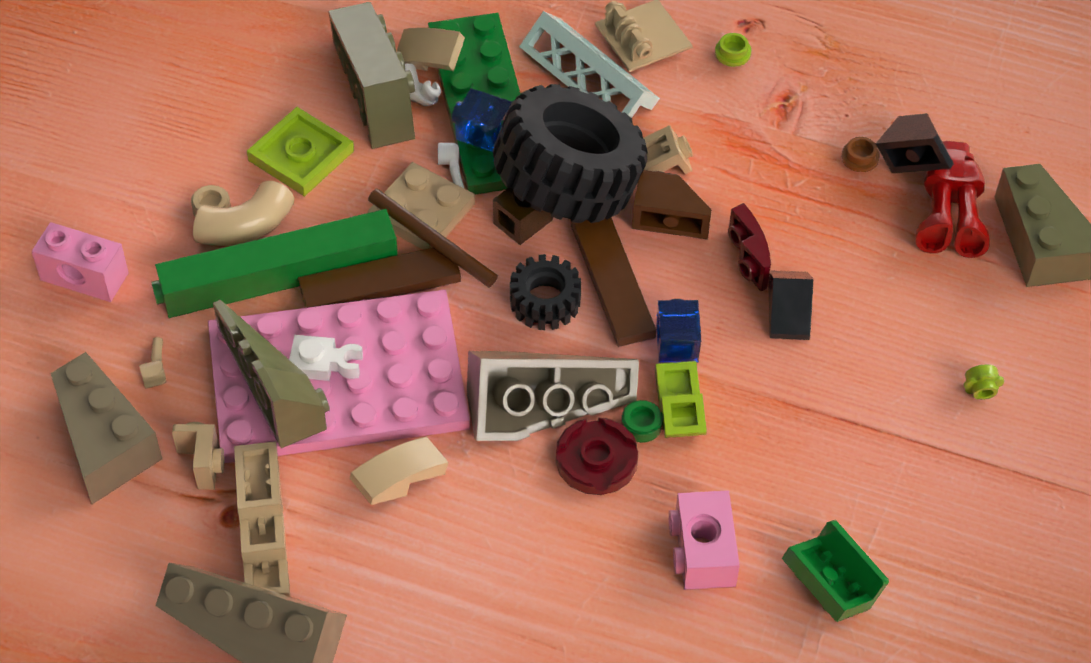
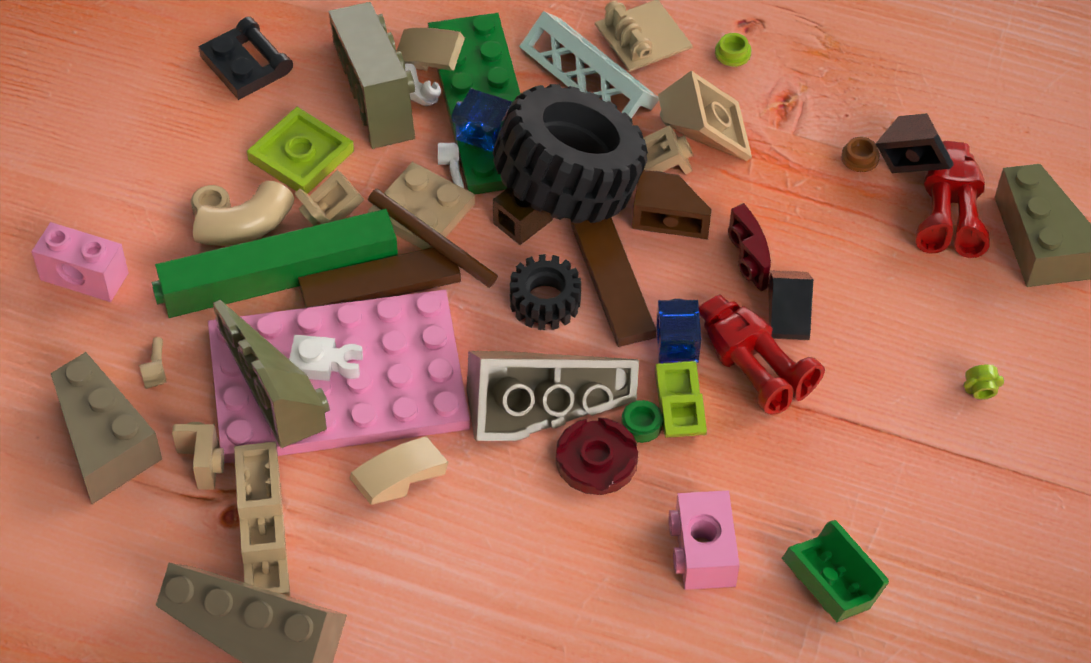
(237, 66): none -> black plate
(330, 201): none -> tan bracket
(705, 115): none -> tan slope
(740, 334): none -> red piece

